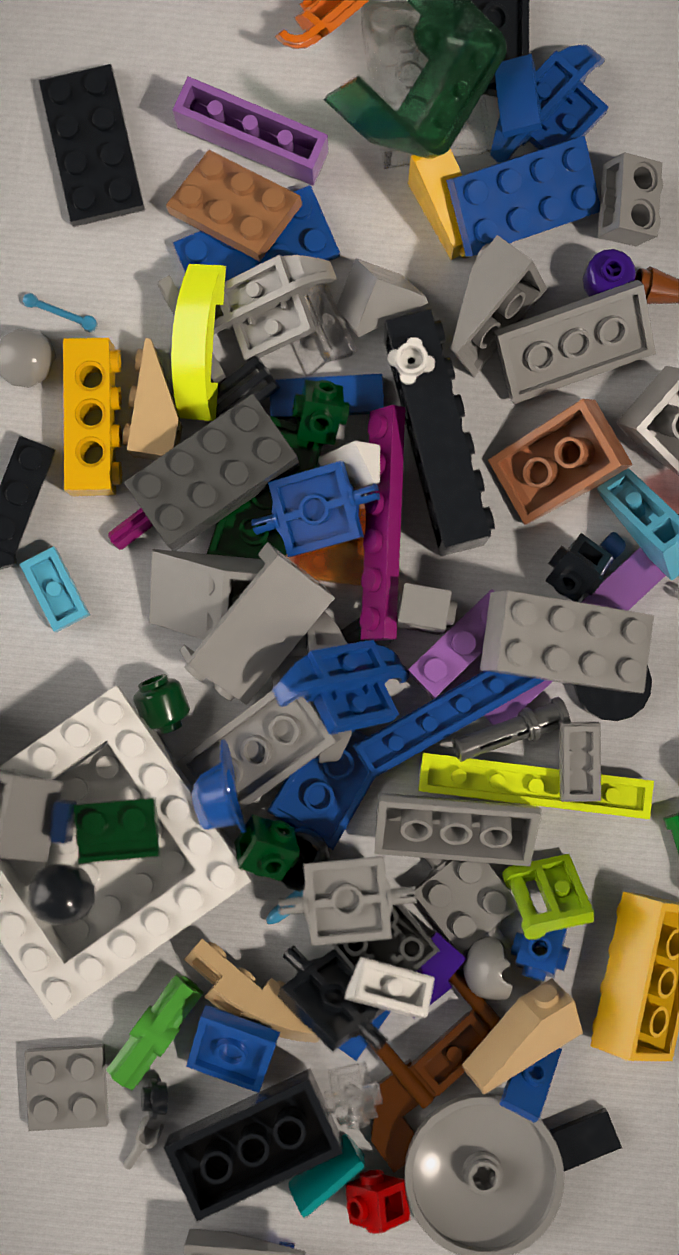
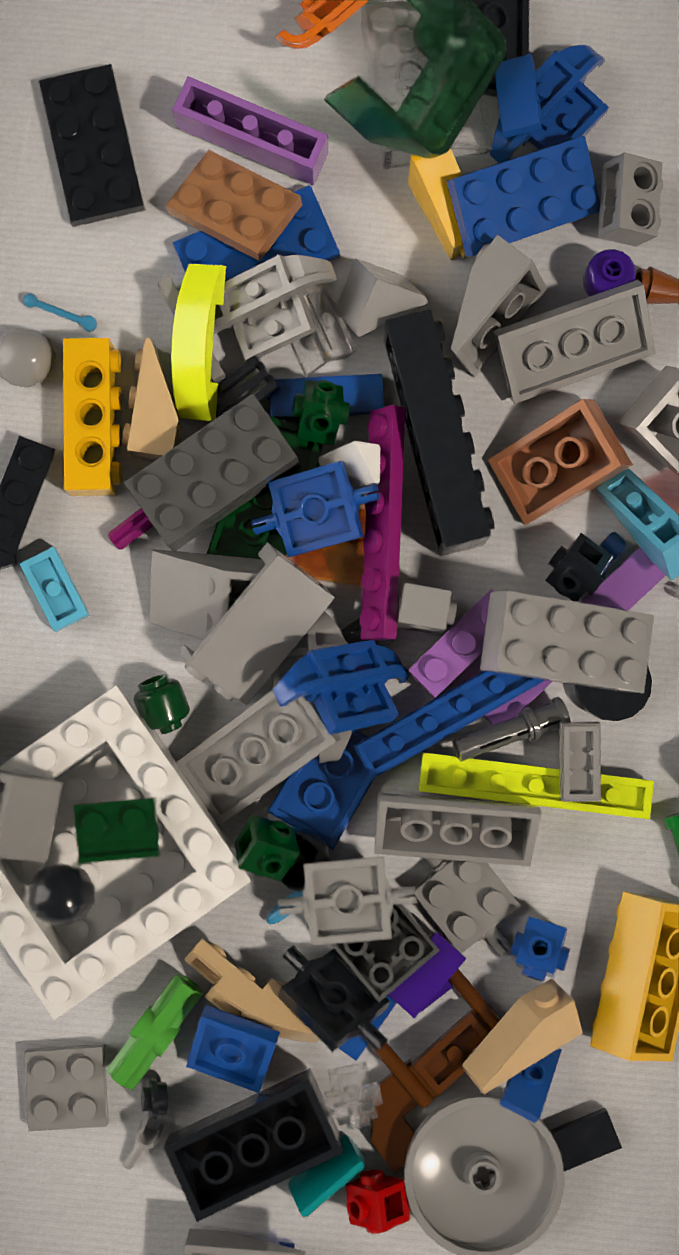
(62, 821): dark blue tile -> none
(216, 795): blue piece -> none
(390, 988): white slope -> none
(415, 350): white plate -> none
(484, 969): light grey hair -> none
(560, 891): lime plate -> none

